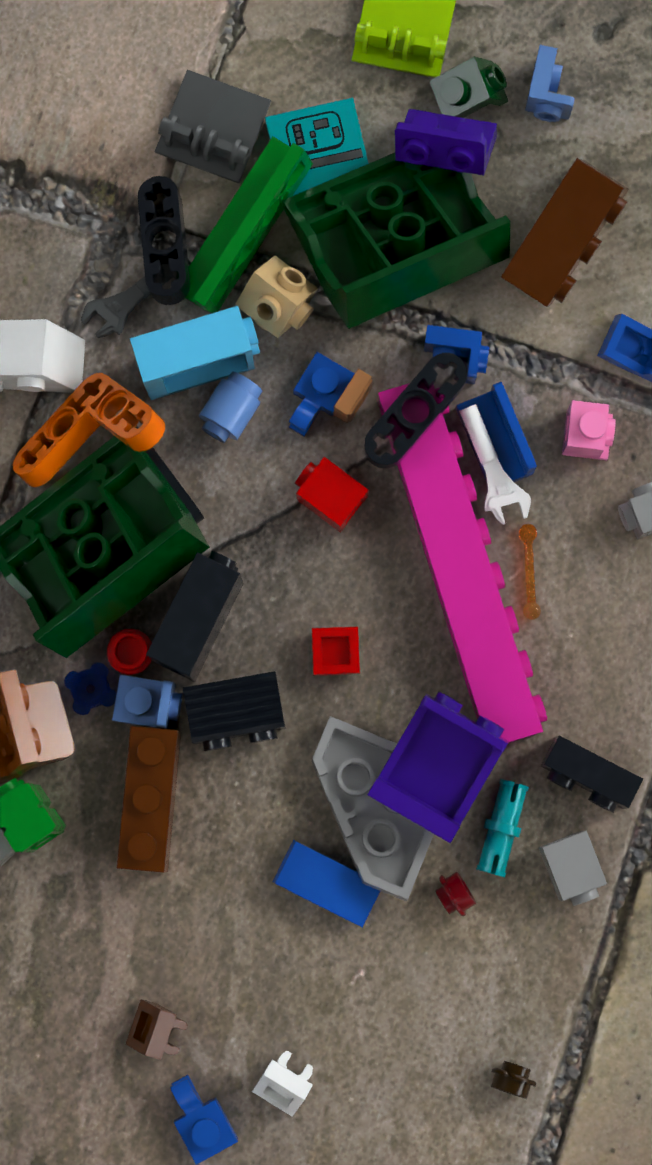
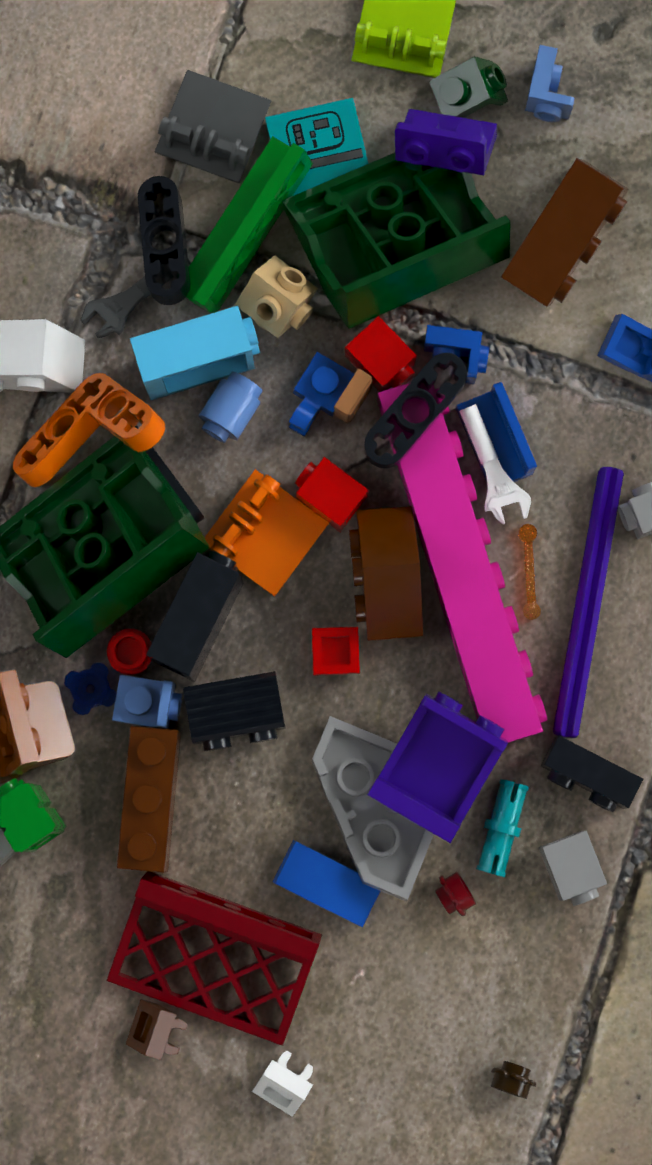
(203, 1125): blue plate -> none
(228, 919): none -> dark red fence
(265, 532): none -> orange hinge
(382, 355): none -> red brick
(387, 572): none -> reddish brown brick
(588, 430): bright pink brick -> none
(588, 602): none -> dark purple axle

